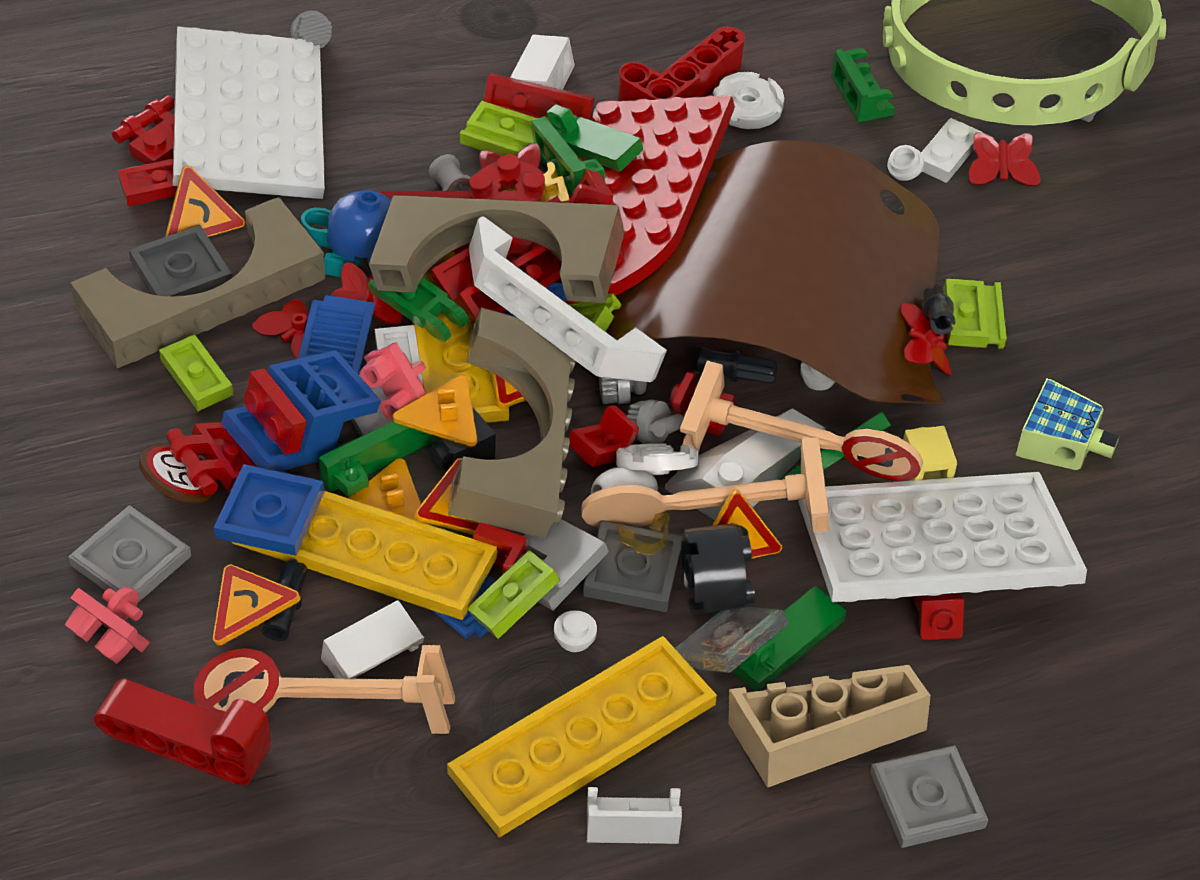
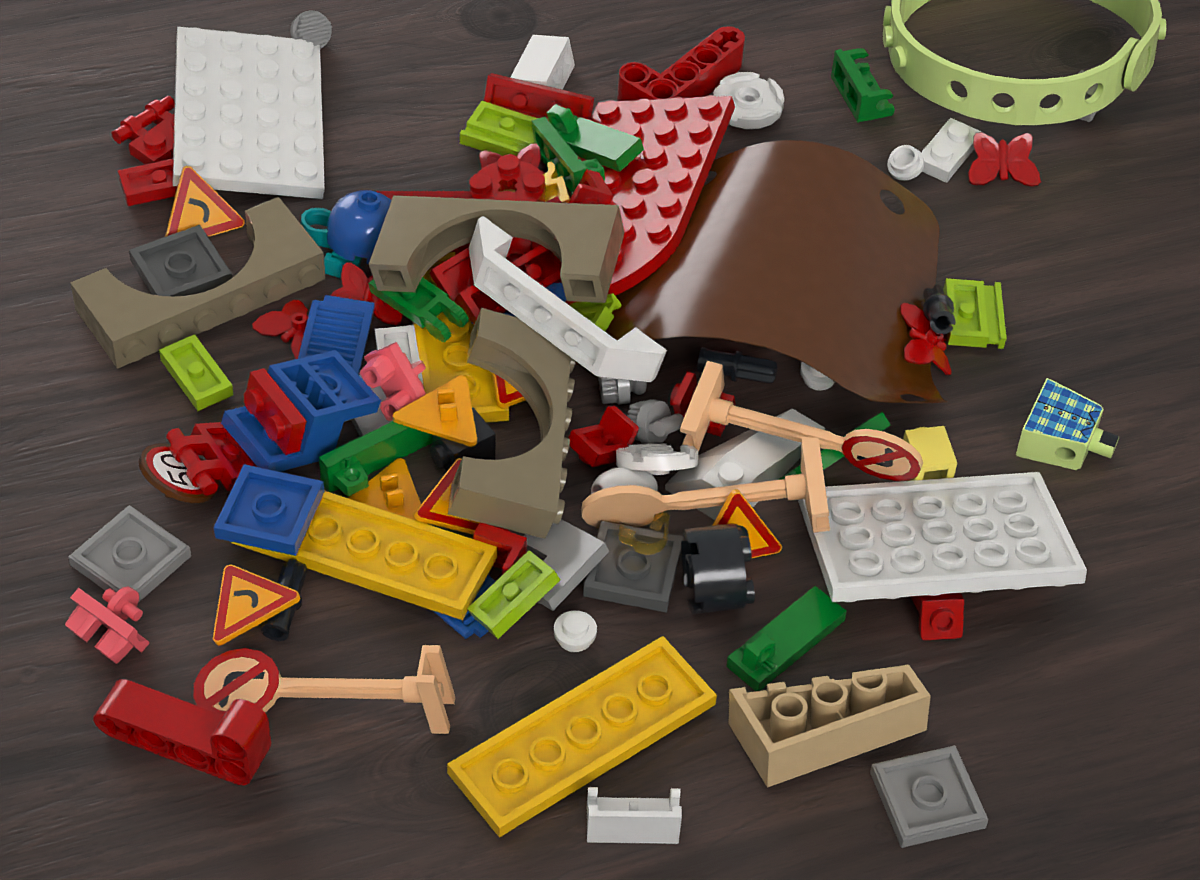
(370, 642): white hinge -> none
(447, 173): light grey bush -> none
(731, 638): clear tile -> none

